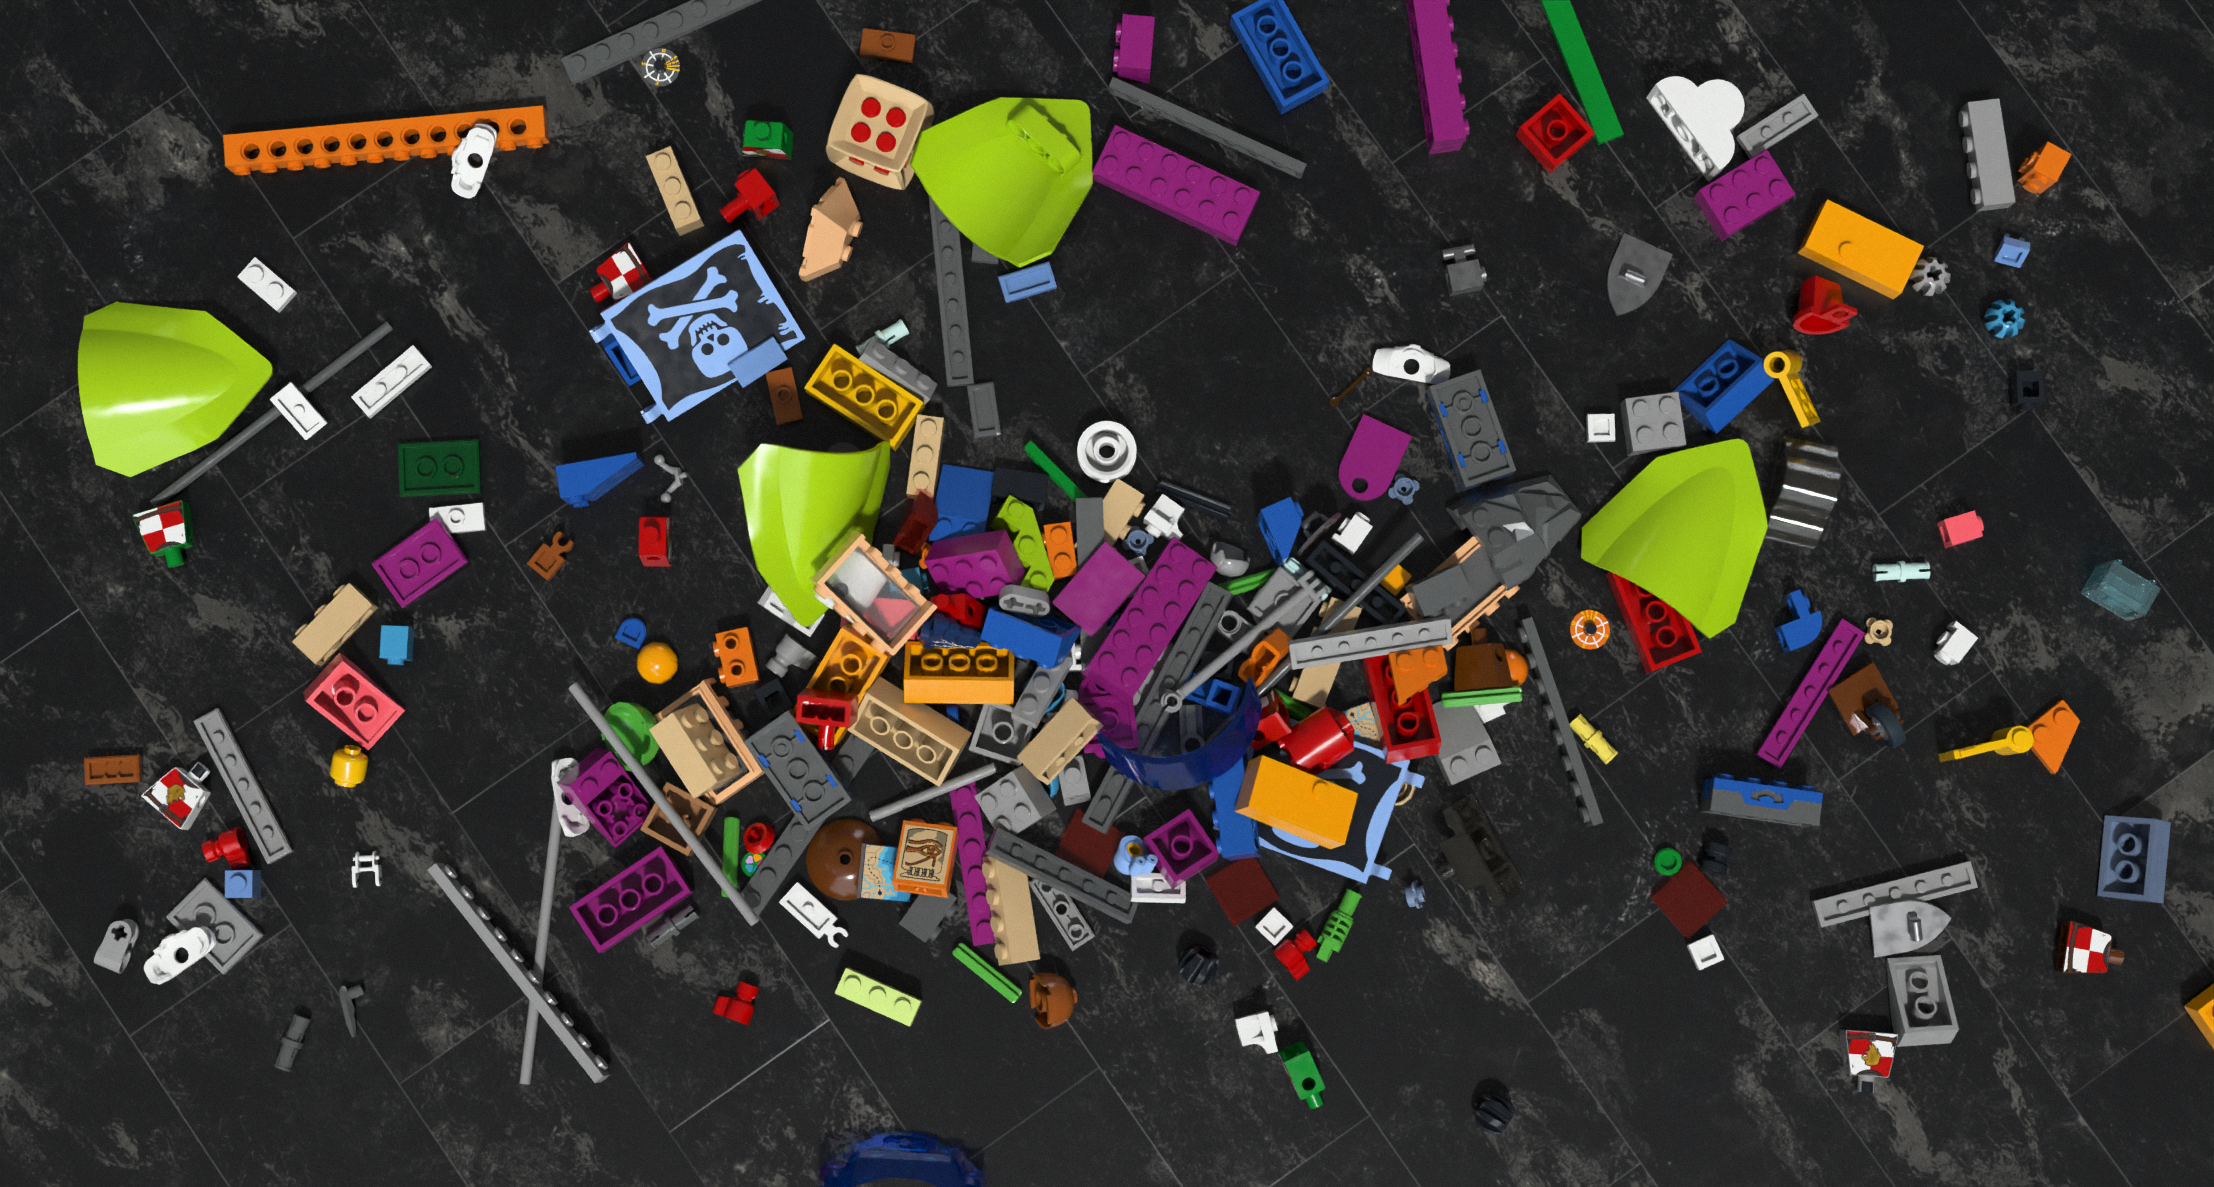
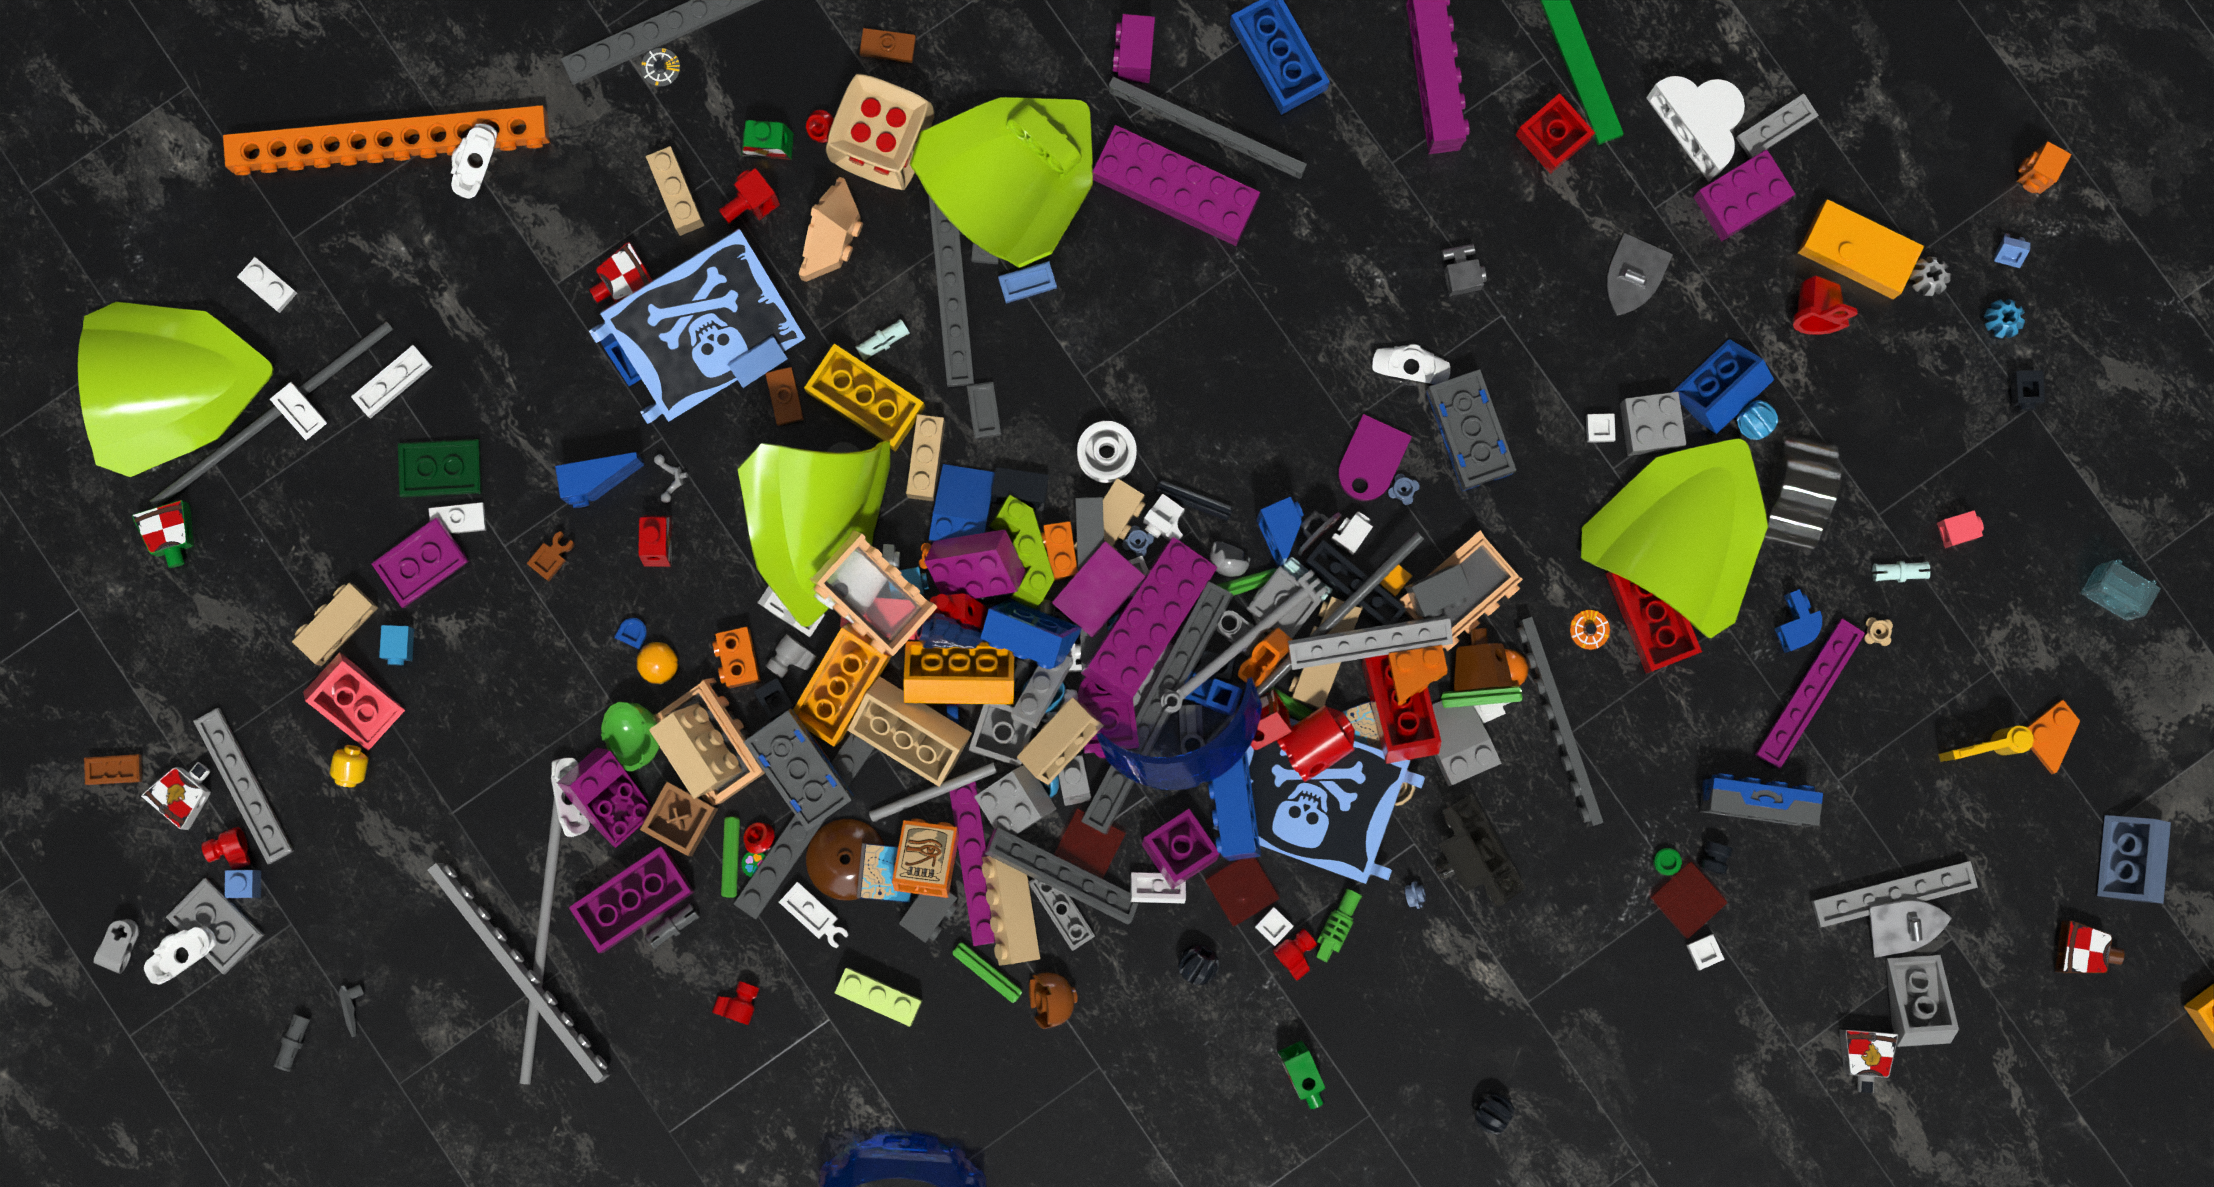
(357, 868): white piece -> none
(664, 804): light grey piece -> none
(819, 125): none -> red hat
(827, 710): red brick -> none
(898, 370): light grey plate -> none
(916, 524): clear red brick -> none
(1024, 600): light grey beam -> none
(1053, 471): green tile -> none
(1133, 857): light blue piece -> none
(1258, 1029): white brick -> none
(1296, 802): light orange brick -> none
(1334, 401): dark brown hinge -> none
(1517, 524): dark grey wedge -> none
(1593, 739): light yellow pin -> none
(1757, 420): none -> dark azure piece
(1786, 366): yellow piece -> none
(1869, 706): reddish brown plate -> none
(1954, 644): white brick -> none
(1987, 155): light grey brick -> none

